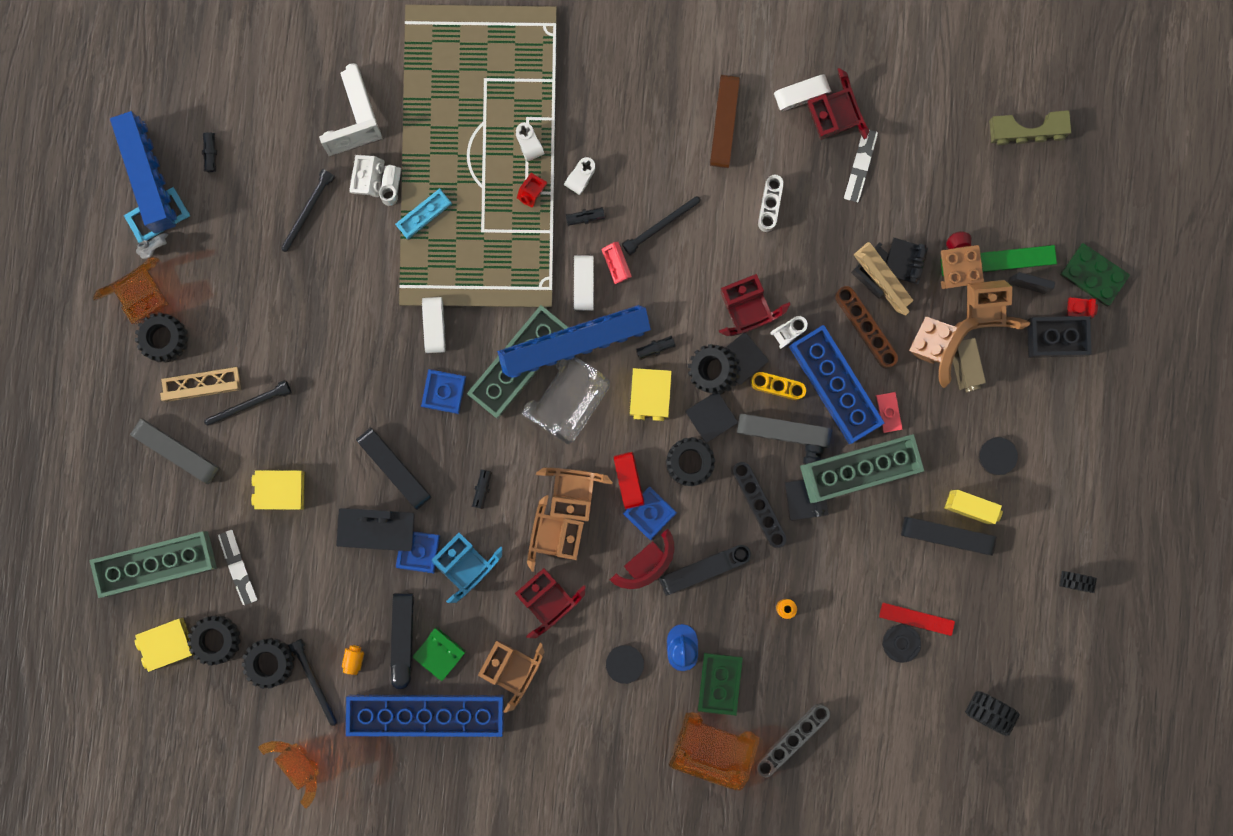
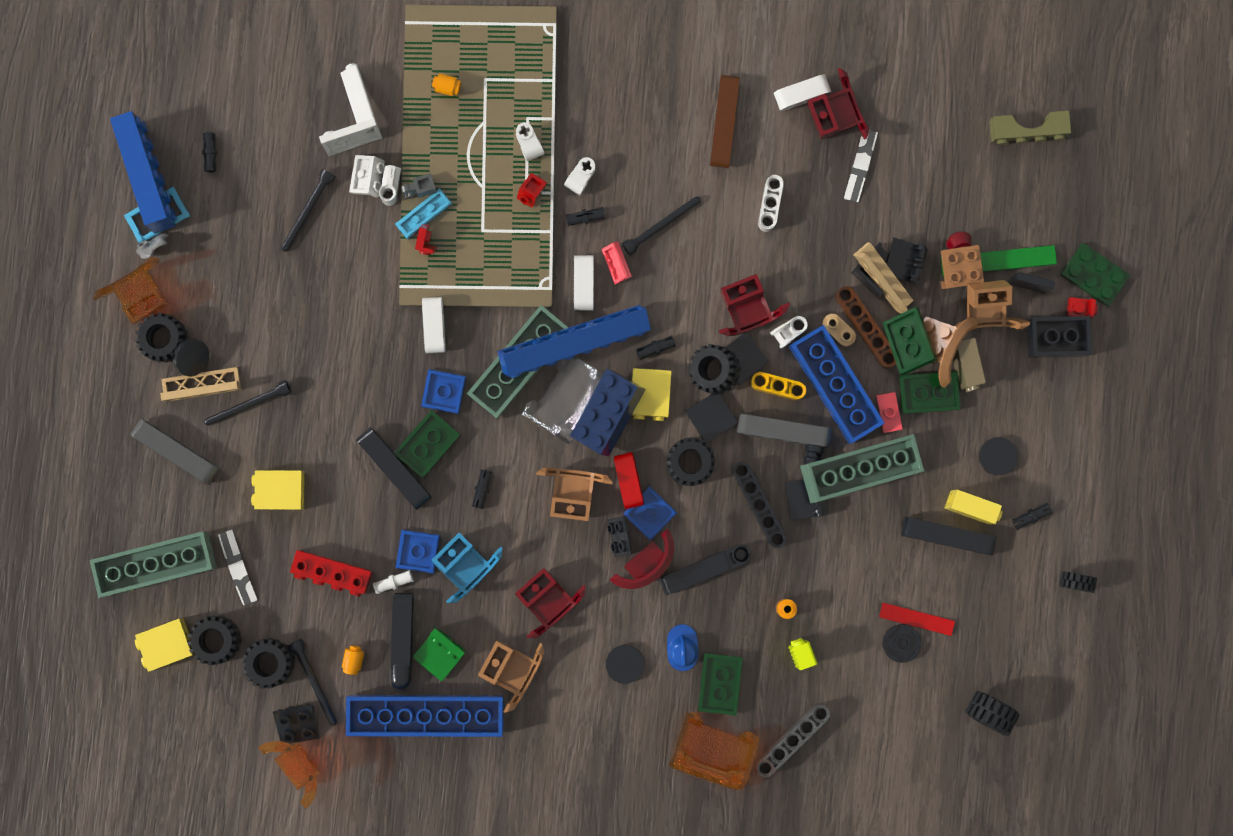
(191, 357): none -> black tile
(296, 724): none -> black hinge
(332, 572): none -> red brick
(375, 529): black bracket -> none
(393, 582): none -> white pin
(422, 187): none -> dark grey plate
(424, 237): none -> red bracket
(427, 444): none -> dark green plate
(446, 84): none -> light orange brick
(553, 536): medium nougat piece -> none
(607, 412): none -> dark blue brick
(619, 536): none -> black hinge
(802, 654): none -> neon yellow brick
(839, 329): none -> tan plate
(909, 341): none -> dark green plate
(924, 393): none -> dark green plate
(1032, 516): none -> black pin

